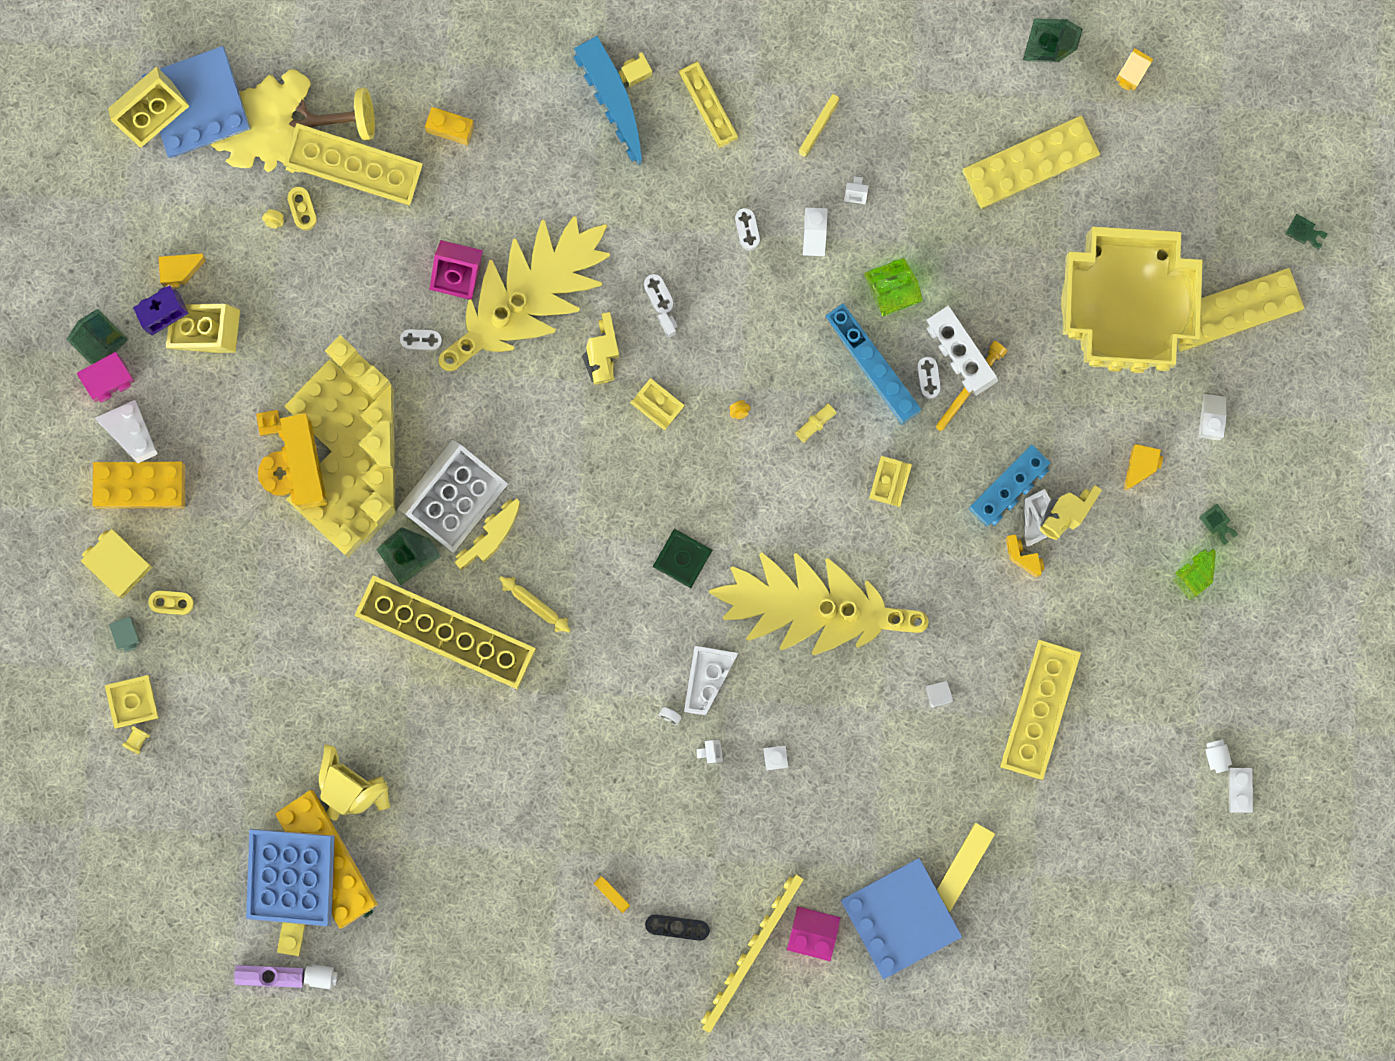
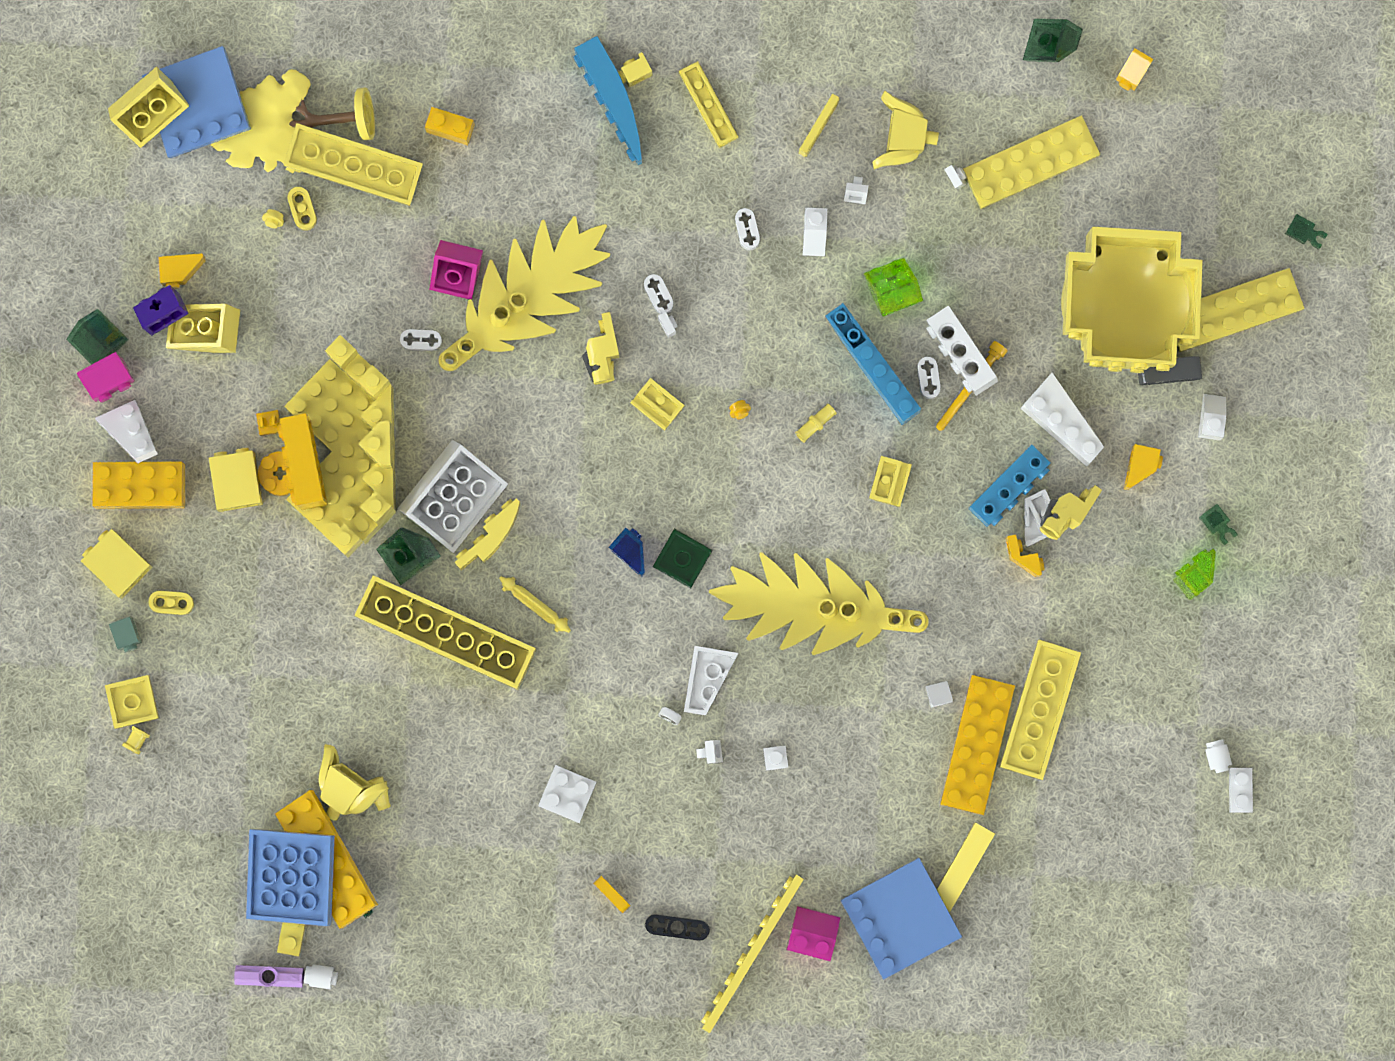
(235, 480): none -> light yellow brick
(567, 794): none -> white plate
(630, 550): none -> clear blue slope
(906, 133): none -> light yellow torso
(956, 176): none -> white plate
(977, 745): none -> yellow plate
(1062, 420): none -> white wedge
(1185, 370): none -> dark grey beam

